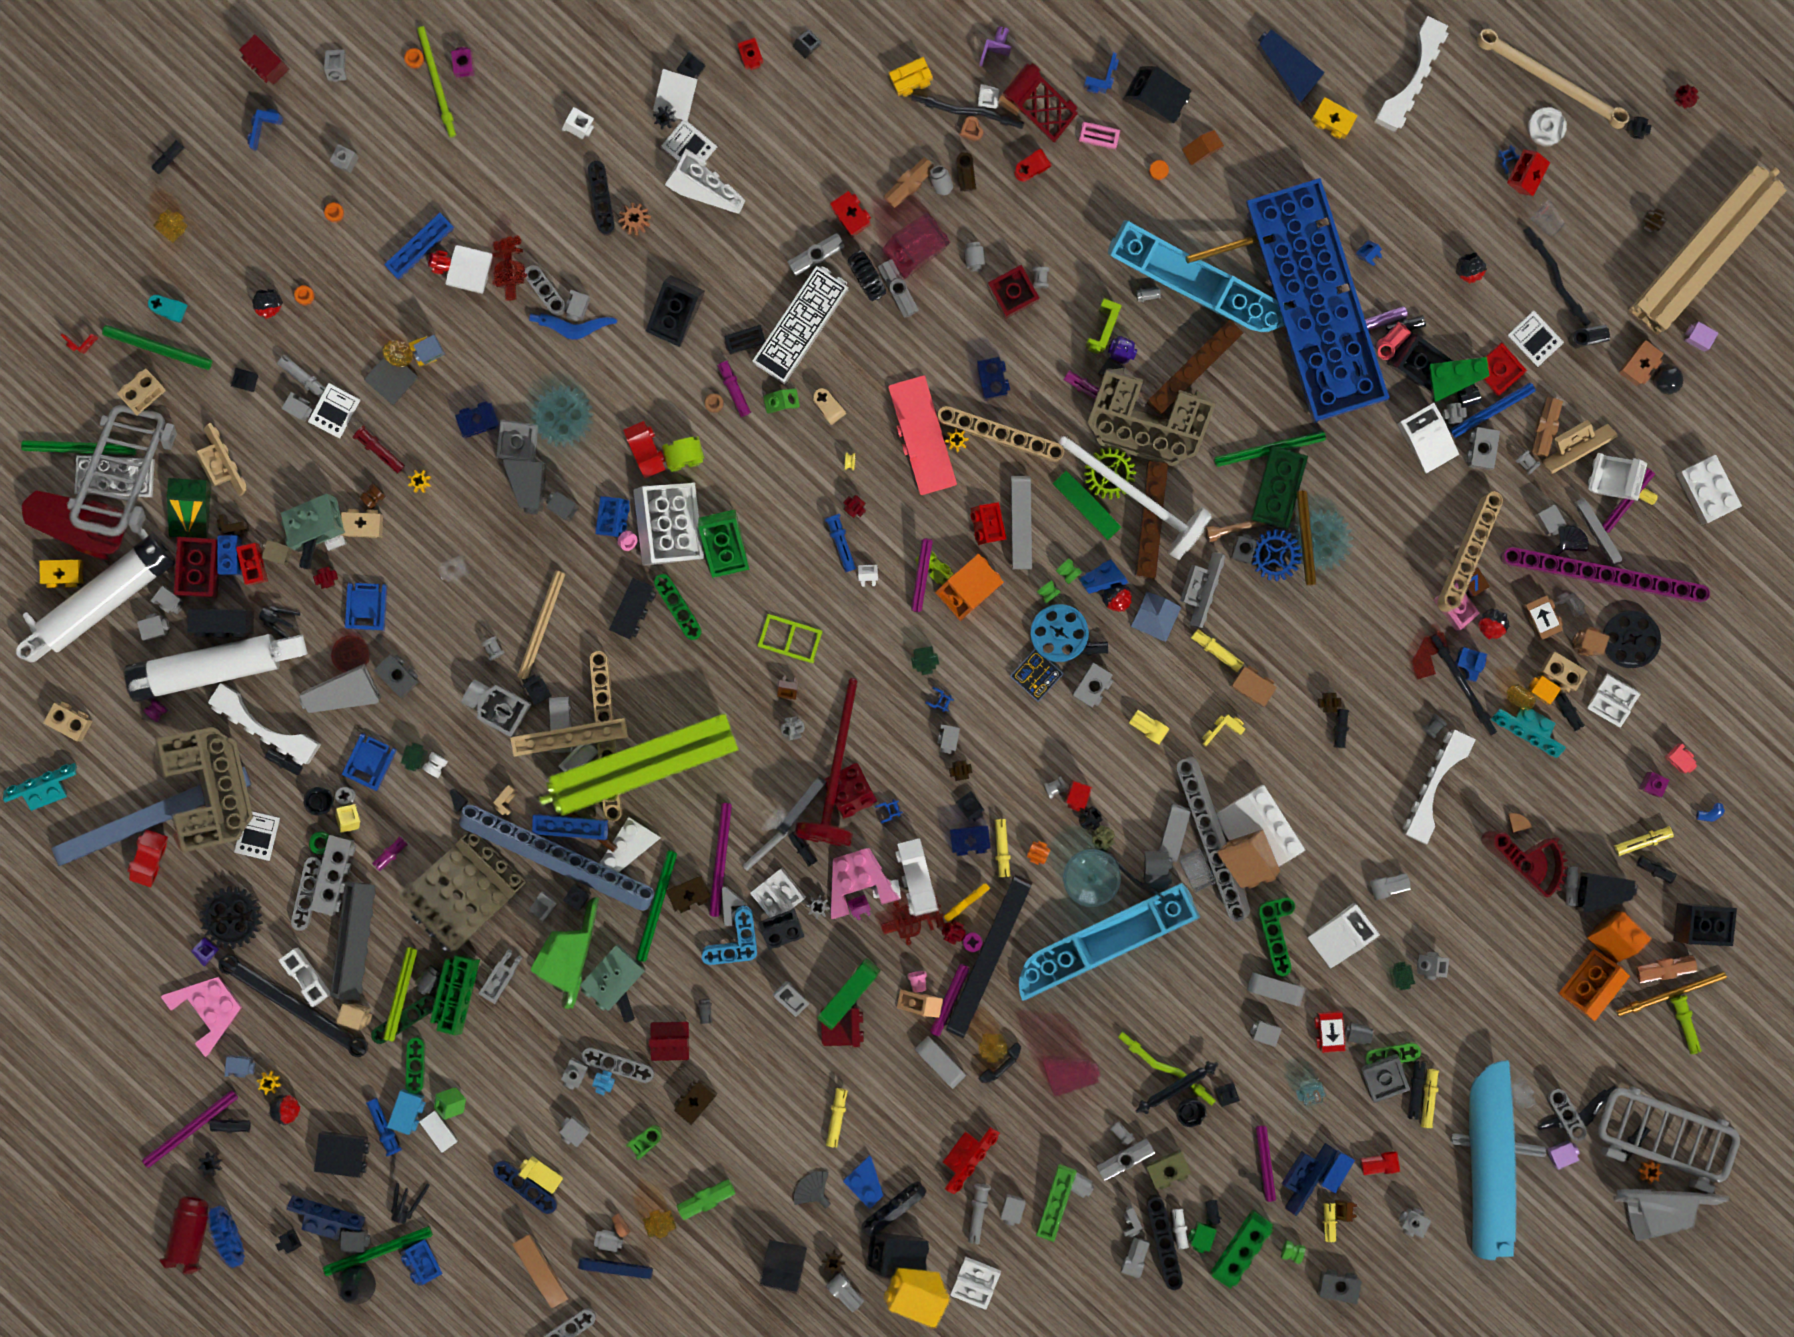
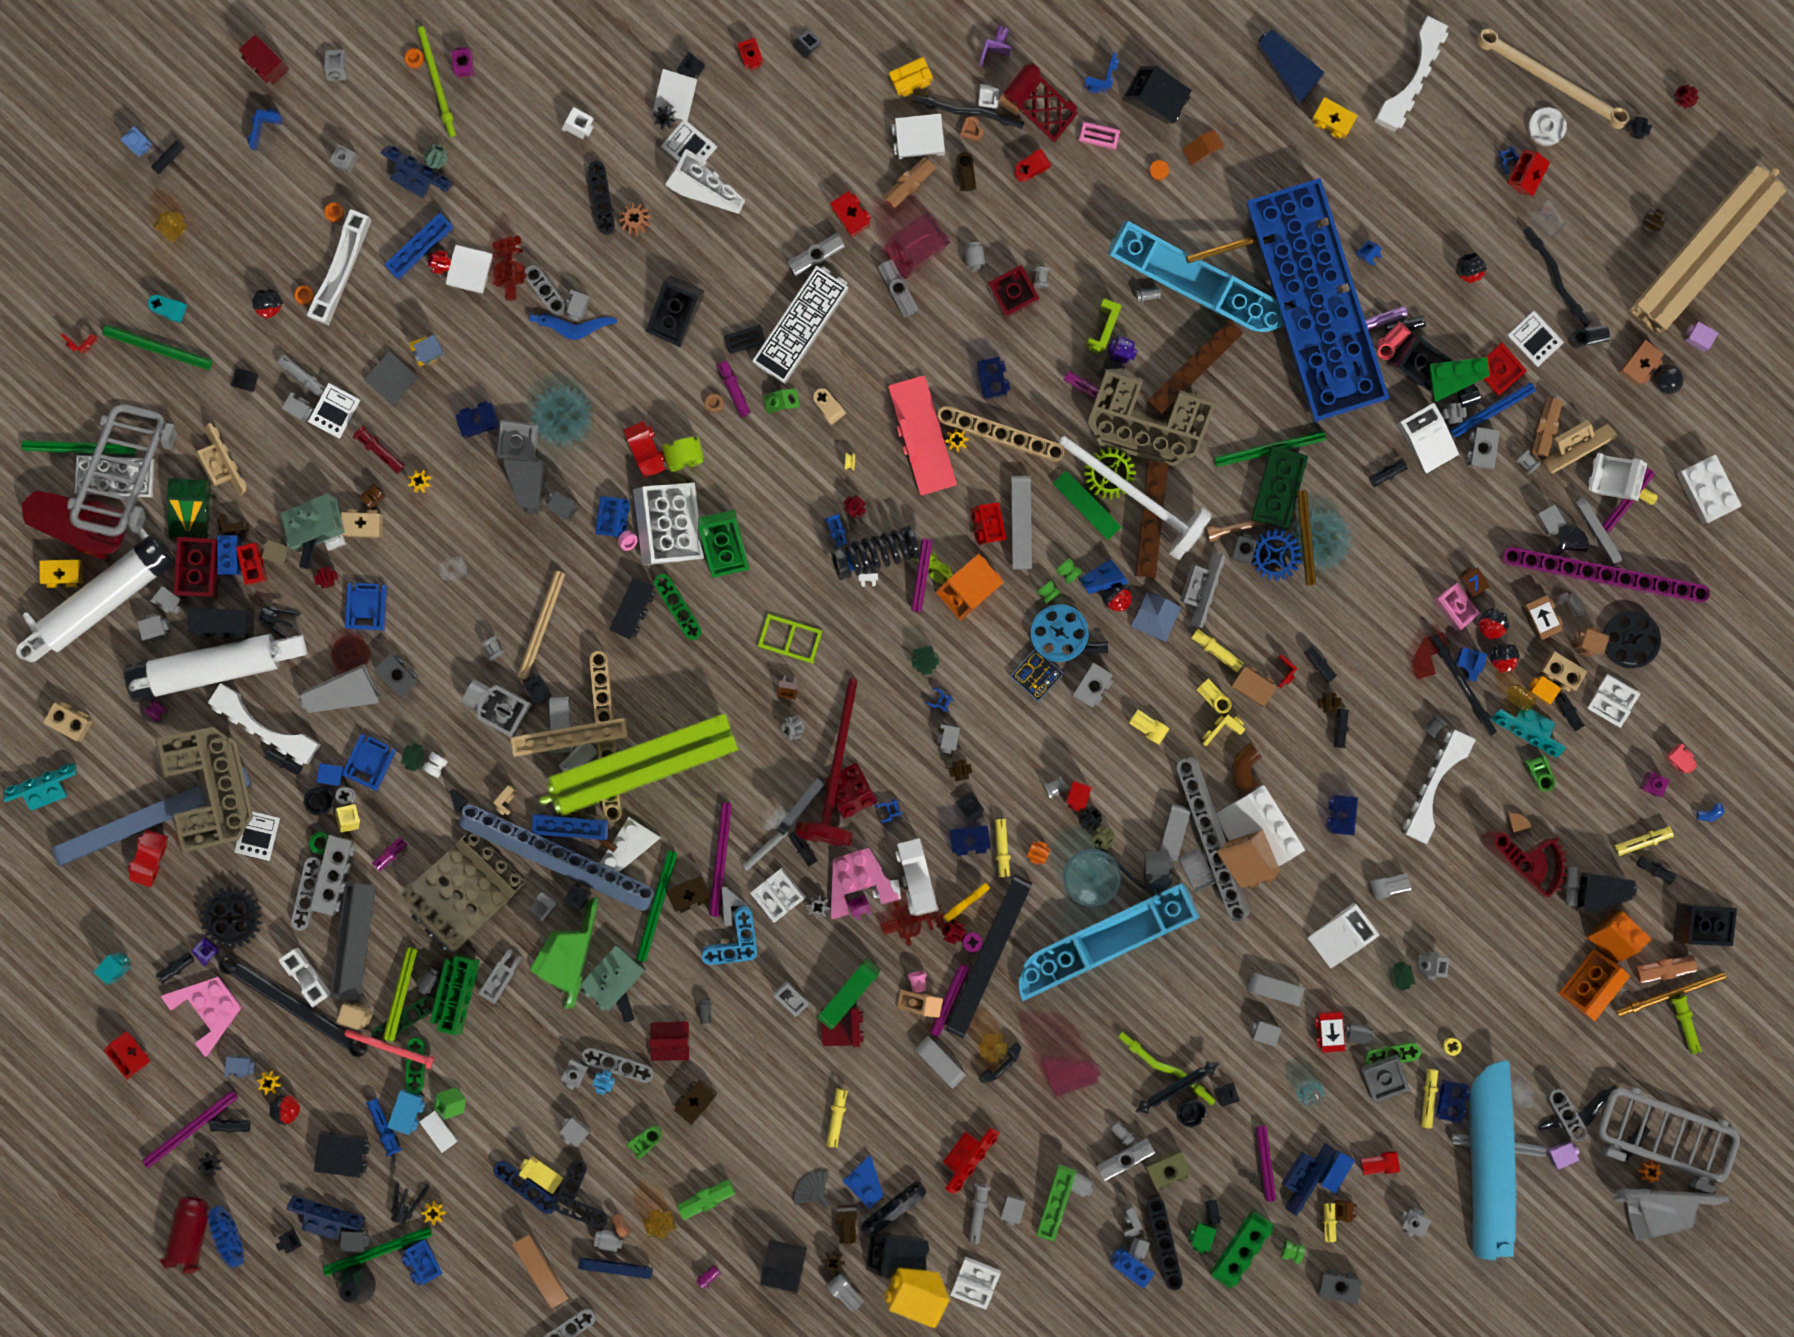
(113, 968): none -> teal brick
(127, 1055): none -> red brick
(136, 141): none -> medium blue brick
(144, 395): tan brick -> none
(175, 967): none -> black pin
(329, 774): none -> blue panel
(350, 242): none -> white arch
(397, 359): clear yellow gear -> none
(414, 175): none -> dark blue bracket
(428, 1061): none -> coral bar
(429, 1216): none -> yellow gear
(435, 156): none -> sand green gear
(570, 1197): none -> black beam
(705, 1279): none -> magenta pin
(781, 929): black brick -> none
(847, 1217): none -> dark brown piece
(866, 275): black gear -> none
(905, 538): none -> black piece
(918, 136): none -> white panel
(941, 180): light grey brick -> none
(1131, 1267): none -> blue bracket
(1179, 1228): white pin -> none
(1213, 695): none -> light yellow piece
(1242, 768): none -> reddish brown cylinder
(1278, 937): green beam -> none
(1289, 677): none -> red bracket
(1320, 664): none -> black pin
(1347, 824): none -> clear blue brick
(1388, 473): none -> black pin
(1416, 1089): black pin -> none
(1446, 1100): none -> clear blue brick
(1453, 1052): none -> light yellow bush
(1464, 558): tan beam -> none
(1504, 657): none -> piece
(1539, 772): none -> bright green piece

